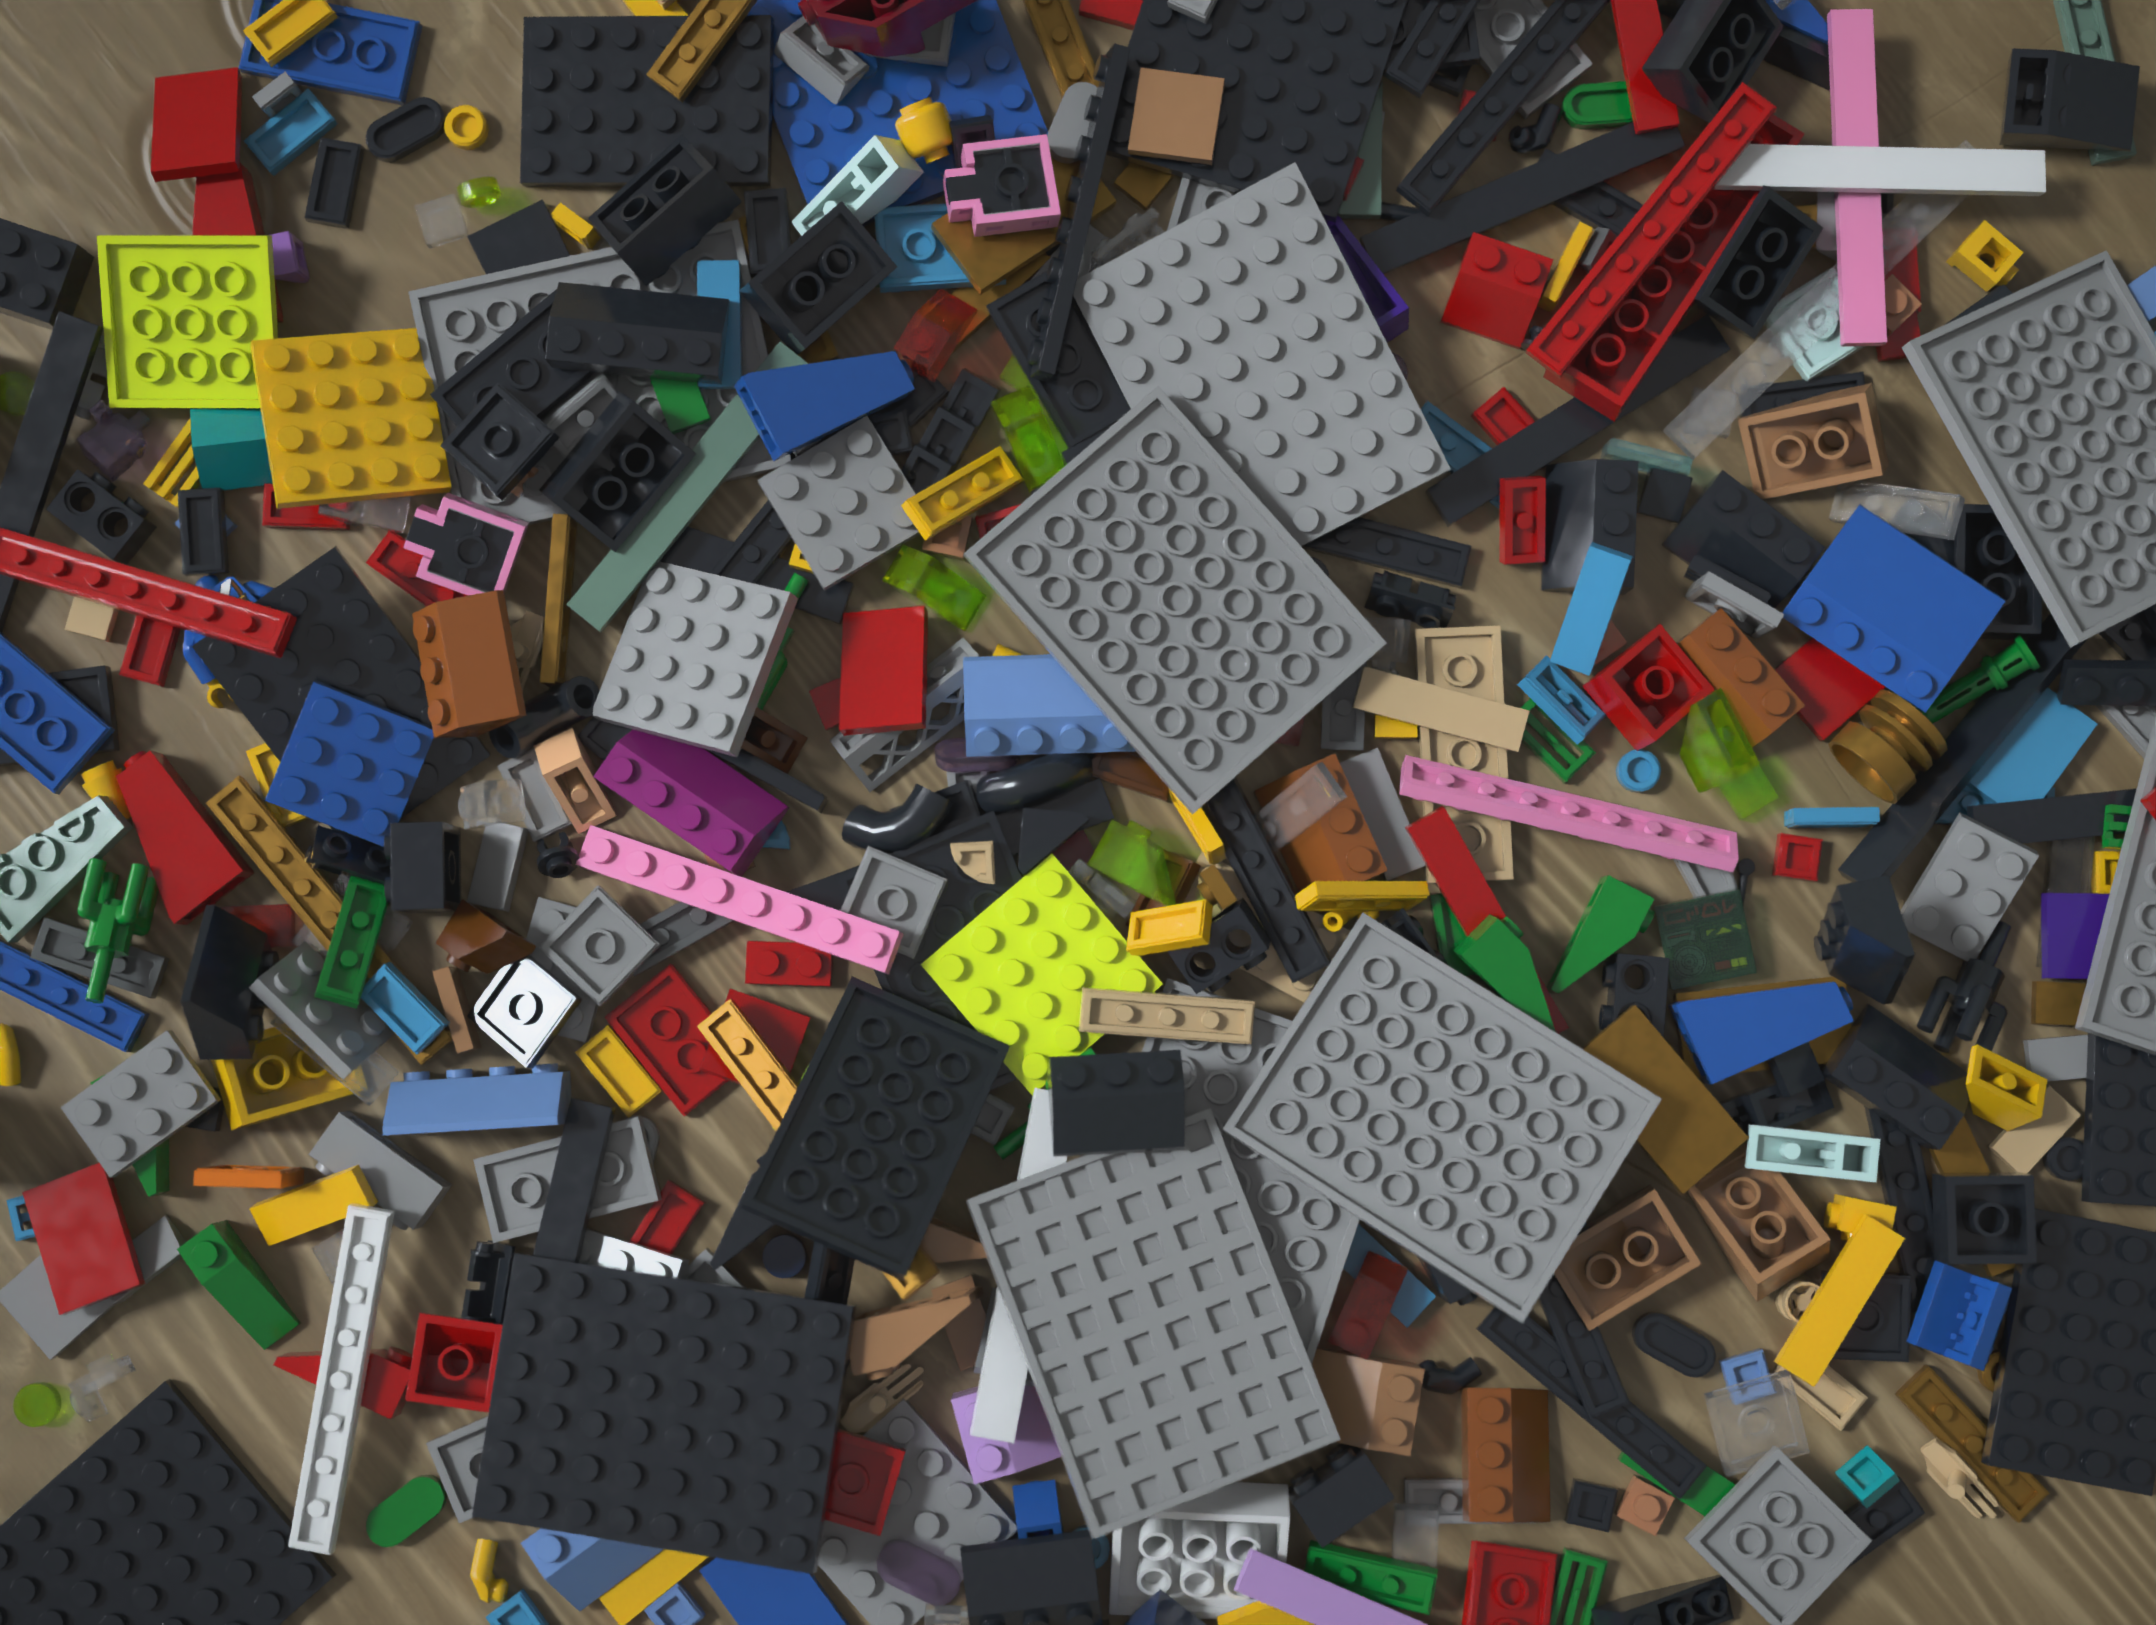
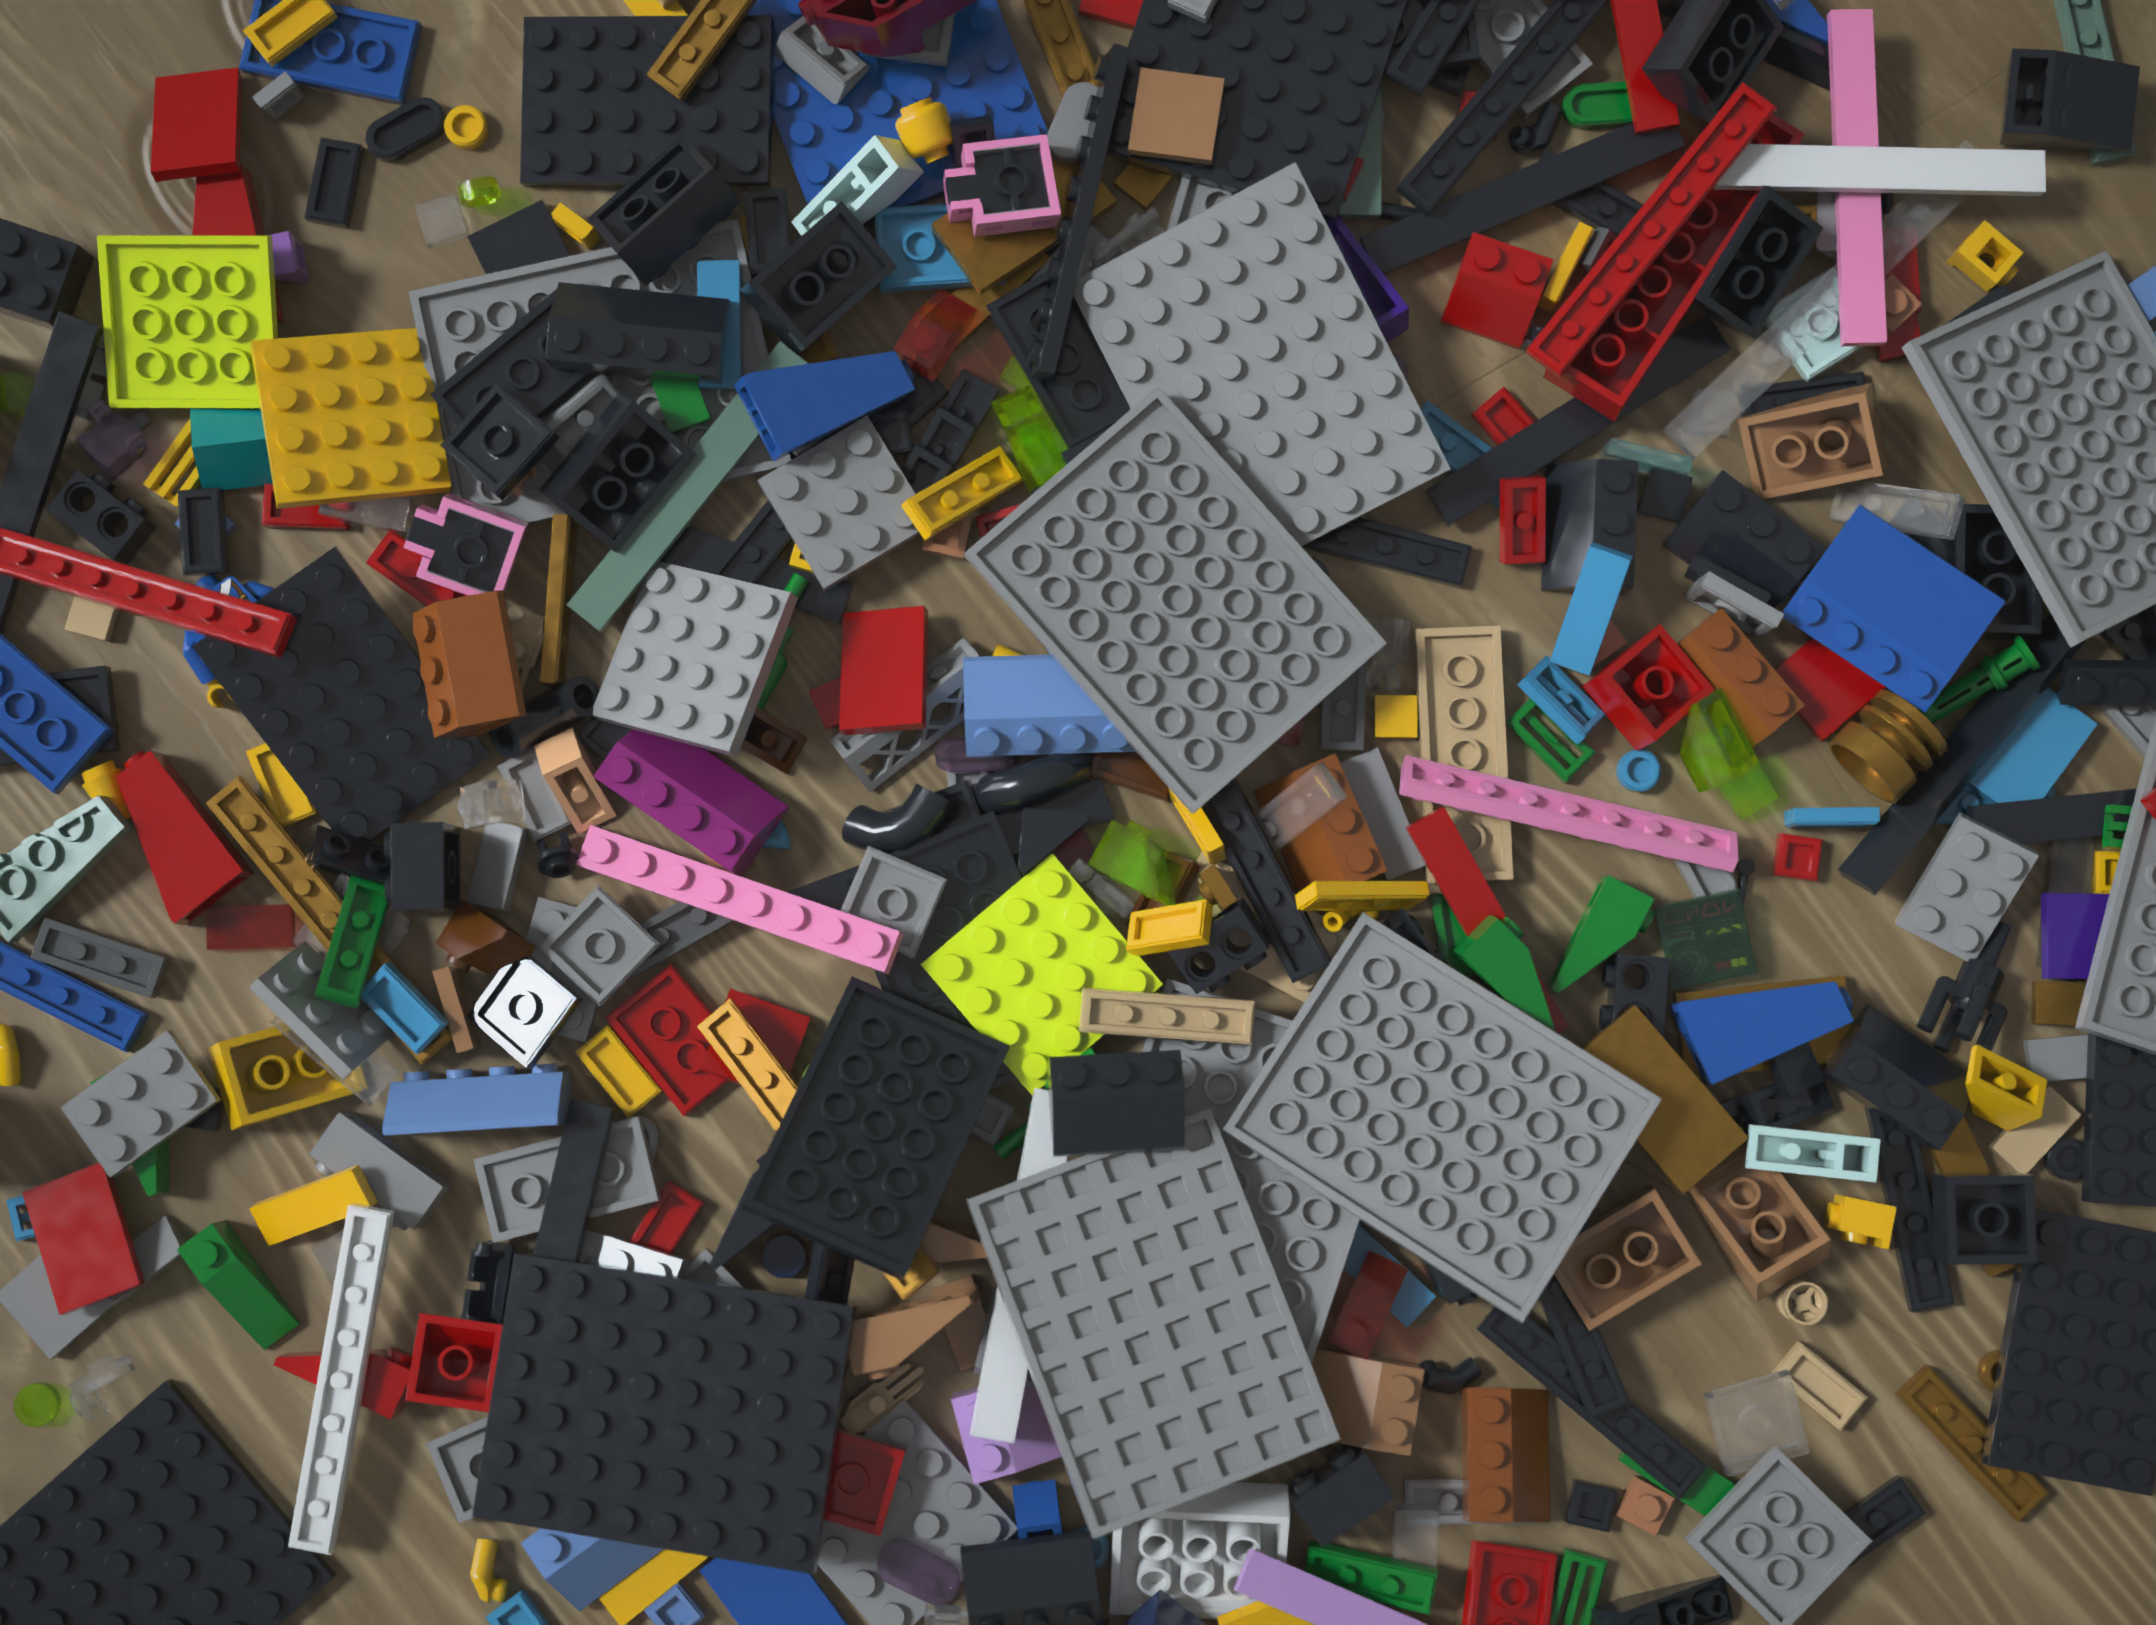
(112, 919): green plant -> none
(149, 651): red tile -> none
(216, 995): black slope -> none
(249, 1176): orange tile -> none
(290, 132): dark azure tile -> none
(350, 763): blue plate -> none
(406, 1510): green tile -> none
(777, 779): black tile -> none
(787, 964): red plate -> none
(934, 586): clear neon green slope -> none
(975, 859): tan tile -> none
(1428, 608): black hinge -> none
(1440, 709): tan tile -> none
(1673, 1344): black tile -> none
(1744, 1367): medium blue tile -> none
(1839, 1300): yellow tile -> none
(1866, 939): black slope -> none
(1867, 1476): teal plate -> none
(1882, 1324): black tile -> none
(1956, 1476): tan piece -> none
(1959, 1315): blue bracket -> none

